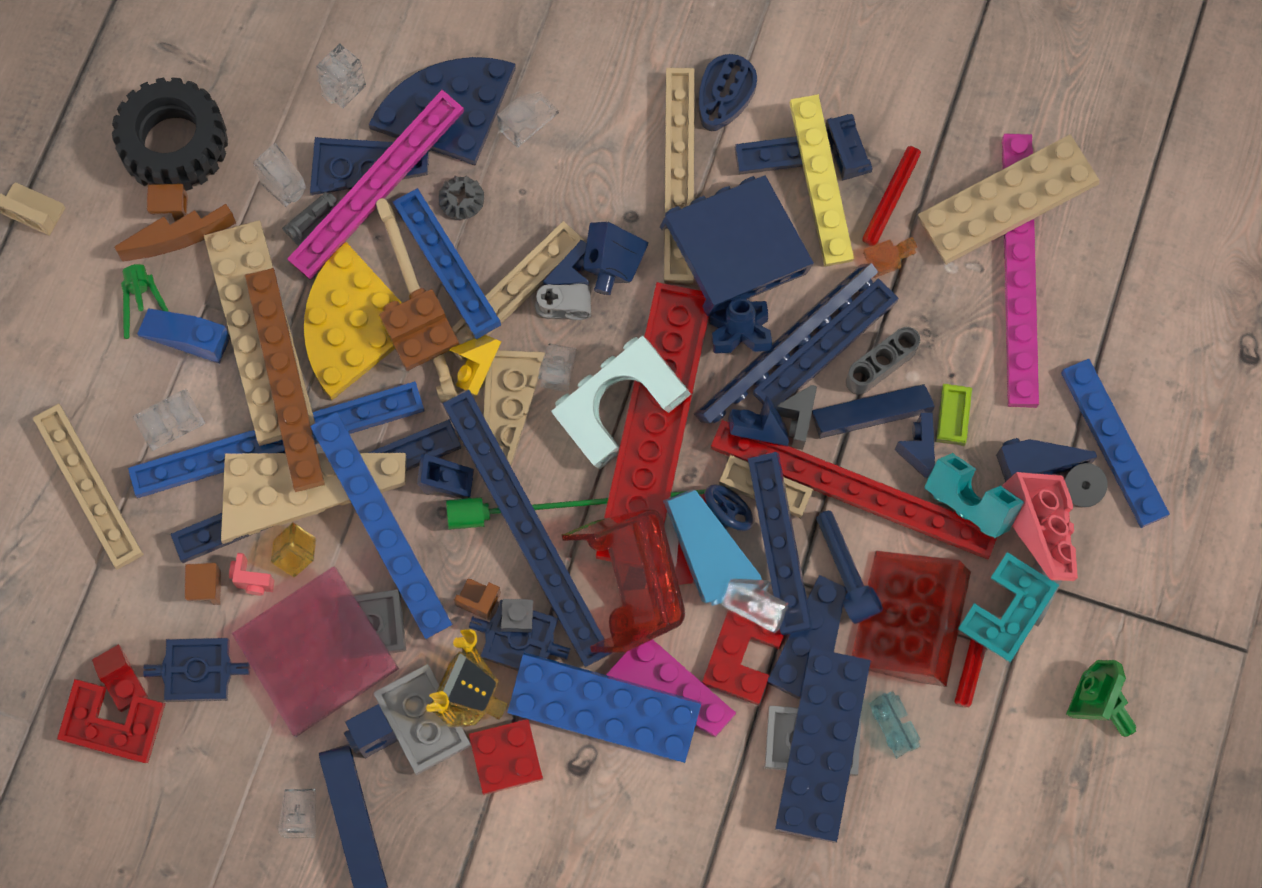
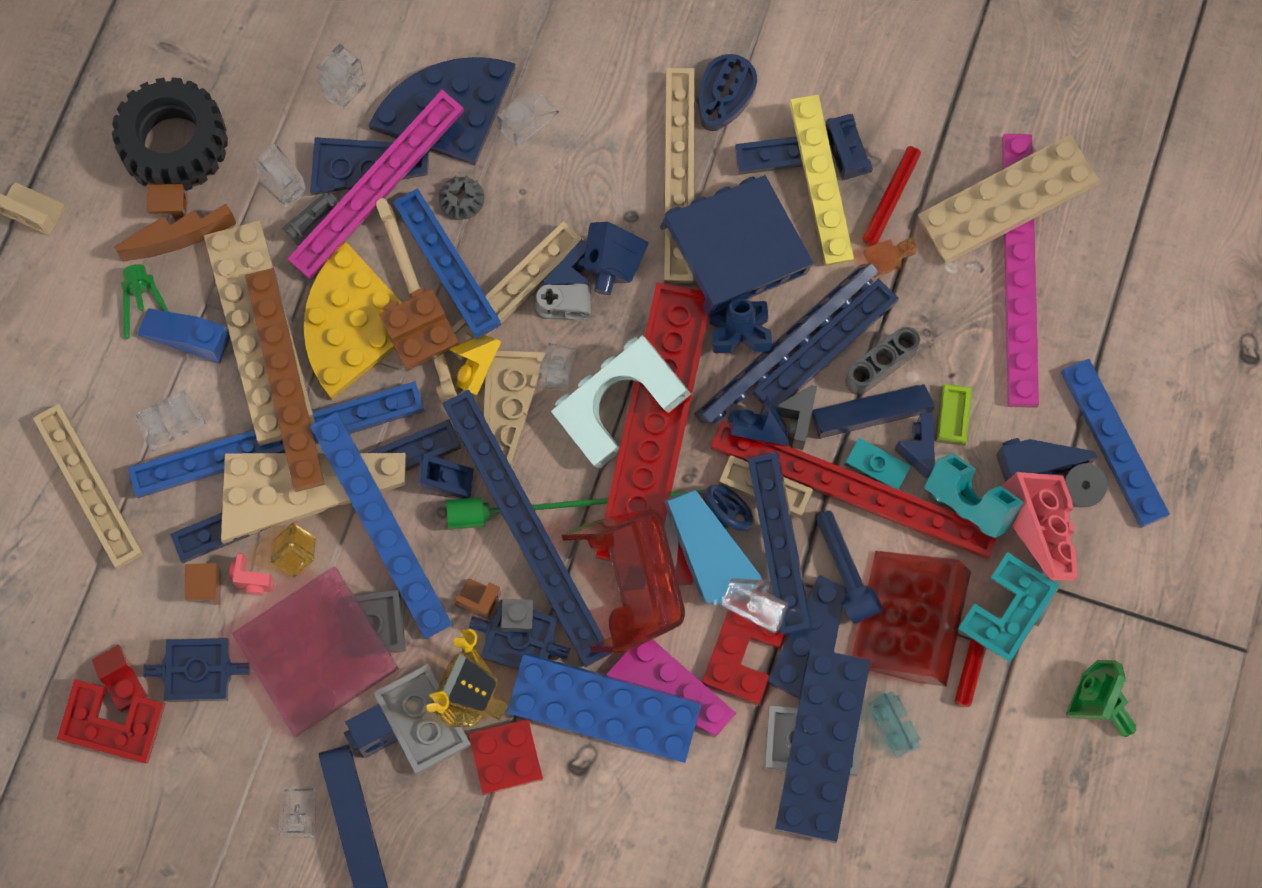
(877, 464): none -> teal plate

